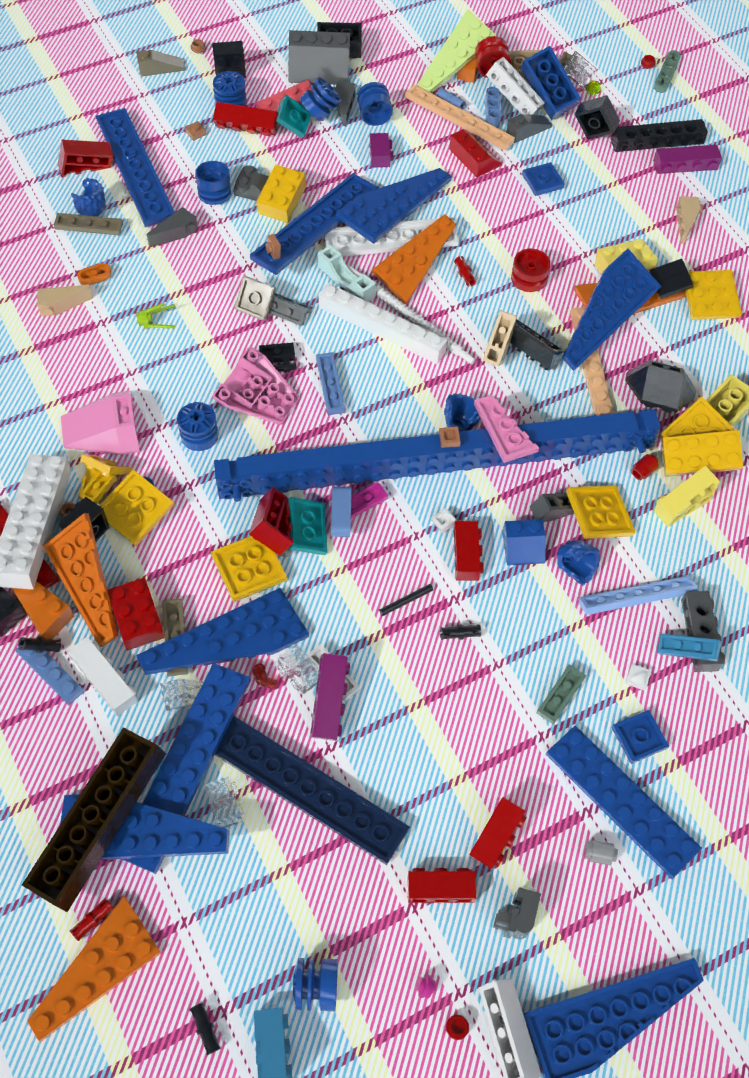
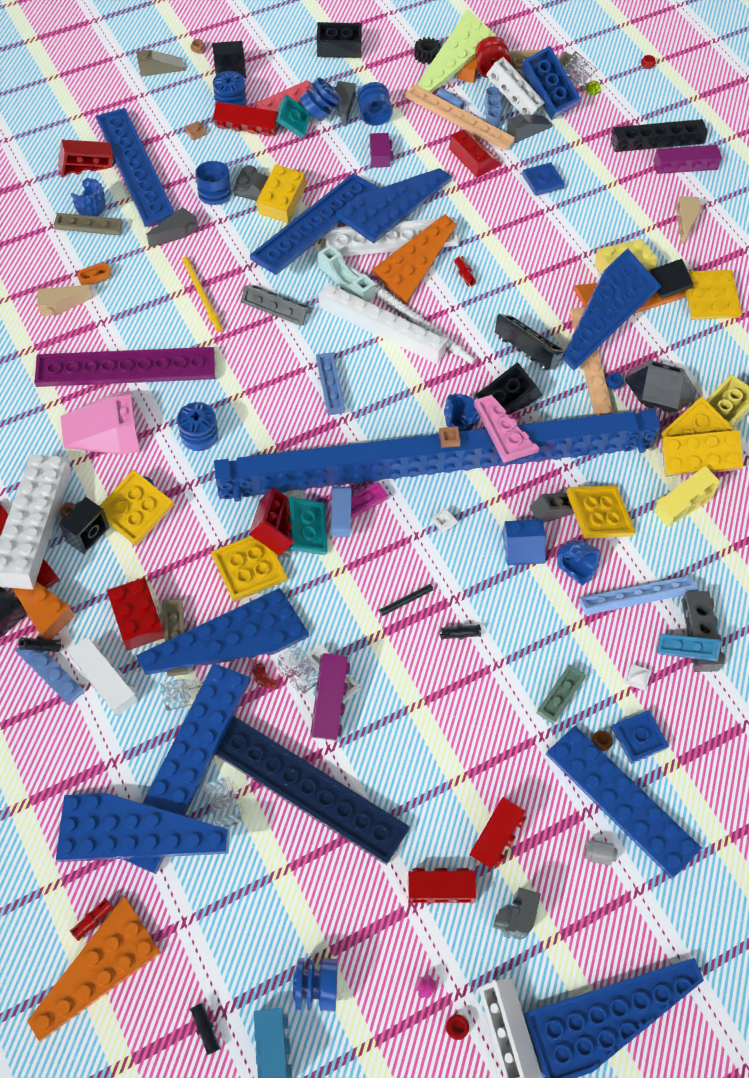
(80, 569): orange wing -> none
(94, 819): dark brown brick -> none
(95, 485): yellow wing -> none
(106, 466): yellow wing -> none
(125, 366): none -> magenta plate
(145, 317): lime plant -> none
(212, 315): none -> yellow bar
(255, 298): tile -> none
(257, 389): bright pink wedge -> none
(273, 246): nougat plate -> none
(280, 353): black plate -> none
(318, 55): slope -> none
(426, 50): none -> black tyre
(467, 551): red brick -> none
(500, 338): tan slope -> none
(512, 389): none -> black slope
(530, 270): red wheel -> none
(597, 117): black brick -> none
(602, 740): none -> reddish brown plate
(614, 381): none -> blue plate
(645, 467): red brick -> none
(667, 71): sand green beam -> none

